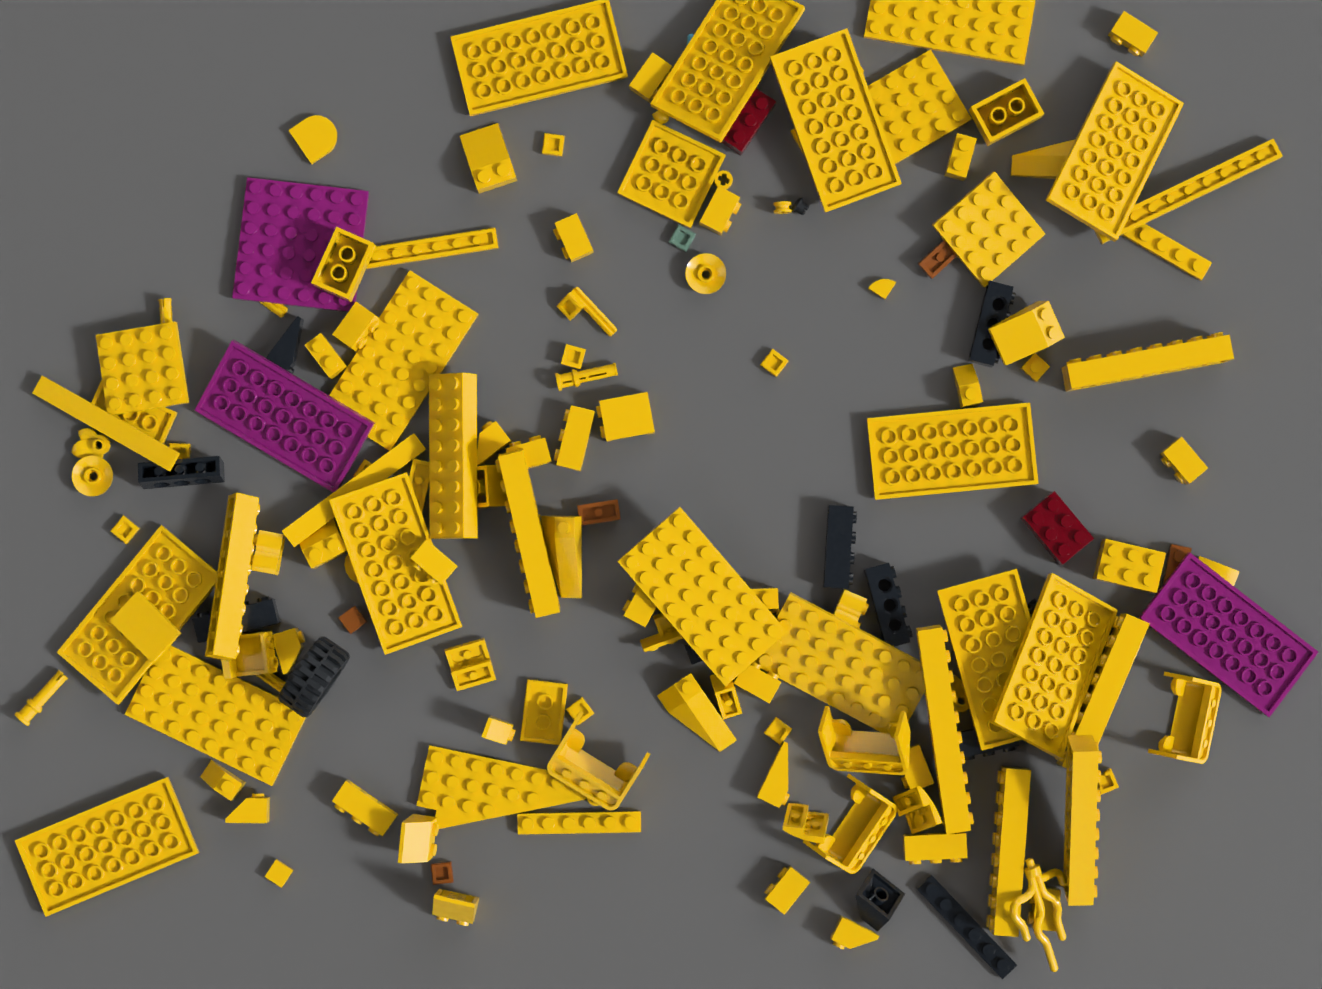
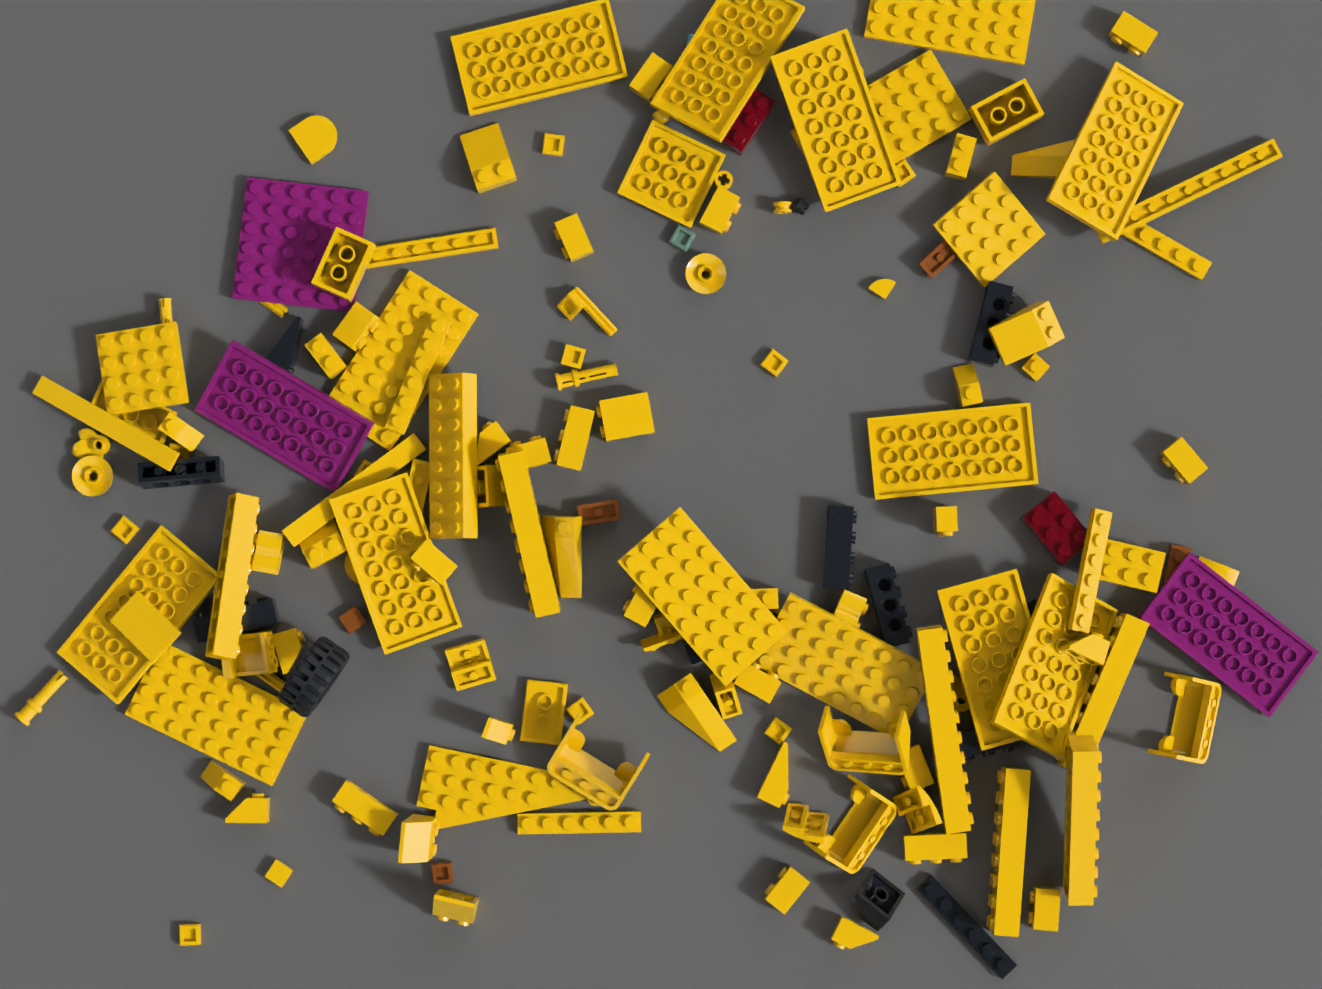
(106, 846): yellow plate -> none
(181, 432): none -> yellow slope
(189, 934): none -> yellow tile
(418, 374): none -> yellow plate
(905, 172): none -> yellow tile
(945, 520): none -> yellow brick
(1036, 889): yellow plant -> none
(1088, 649): none -> yellow slope
(1090, 571): none -> yellow plate
(1108, 782): yellow tile -> none
(1145, 363): yellow brick -> none

